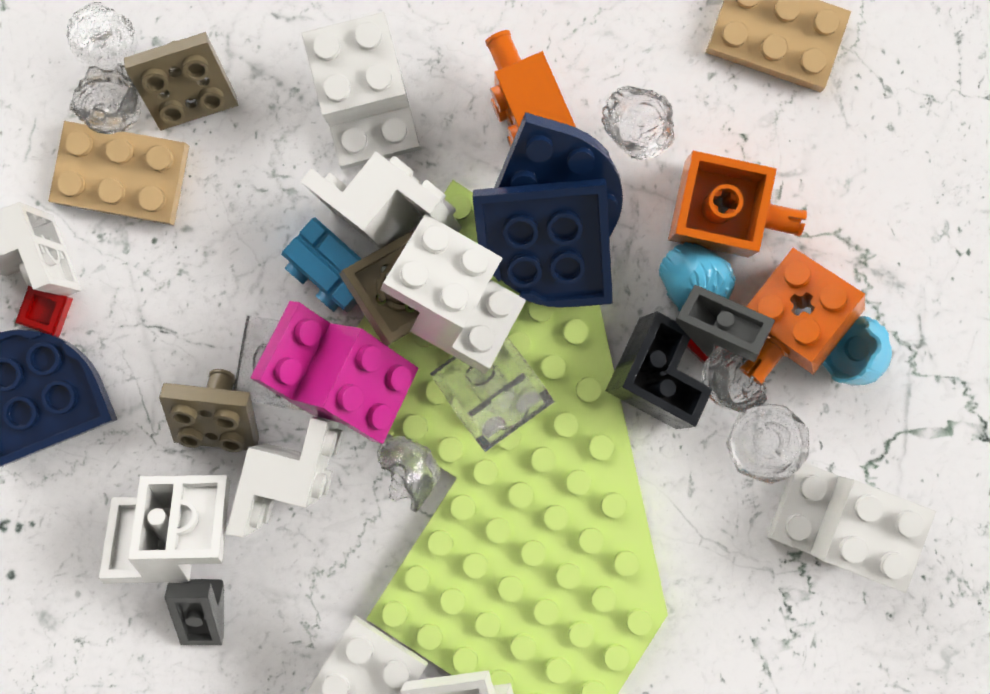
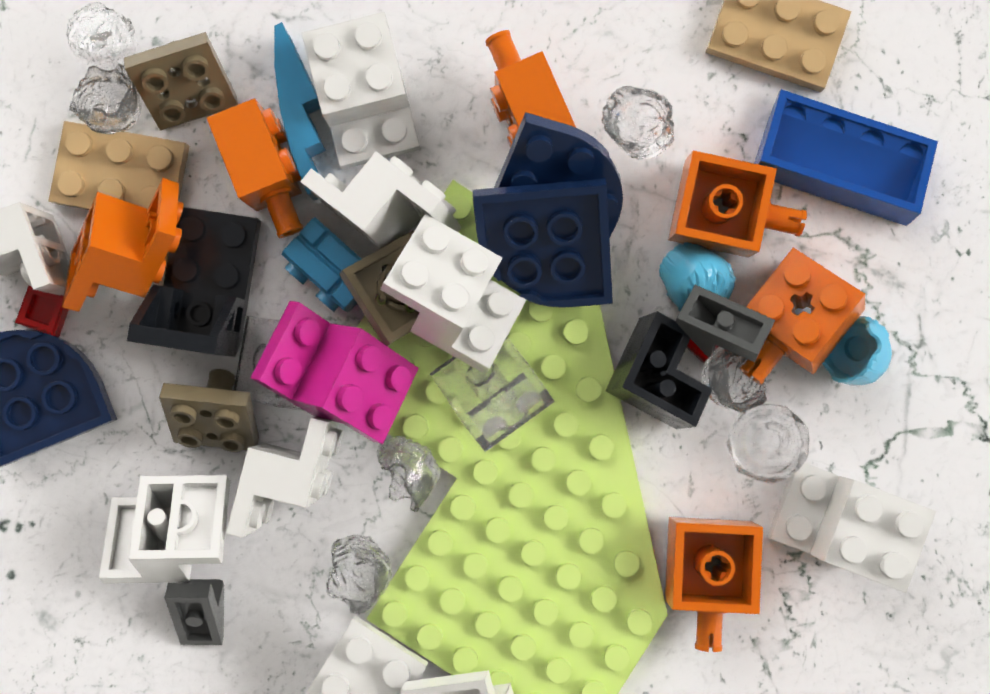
(123, 245): none -> orange bracket
(203, 286): none -> black bracket
(258, 162): none -> orange brick
(296, 102): none -> dark azure slope
(358, 572): none -> clear hair
(731, 585): none -> orange brick
(847, 158): none -> blue slope

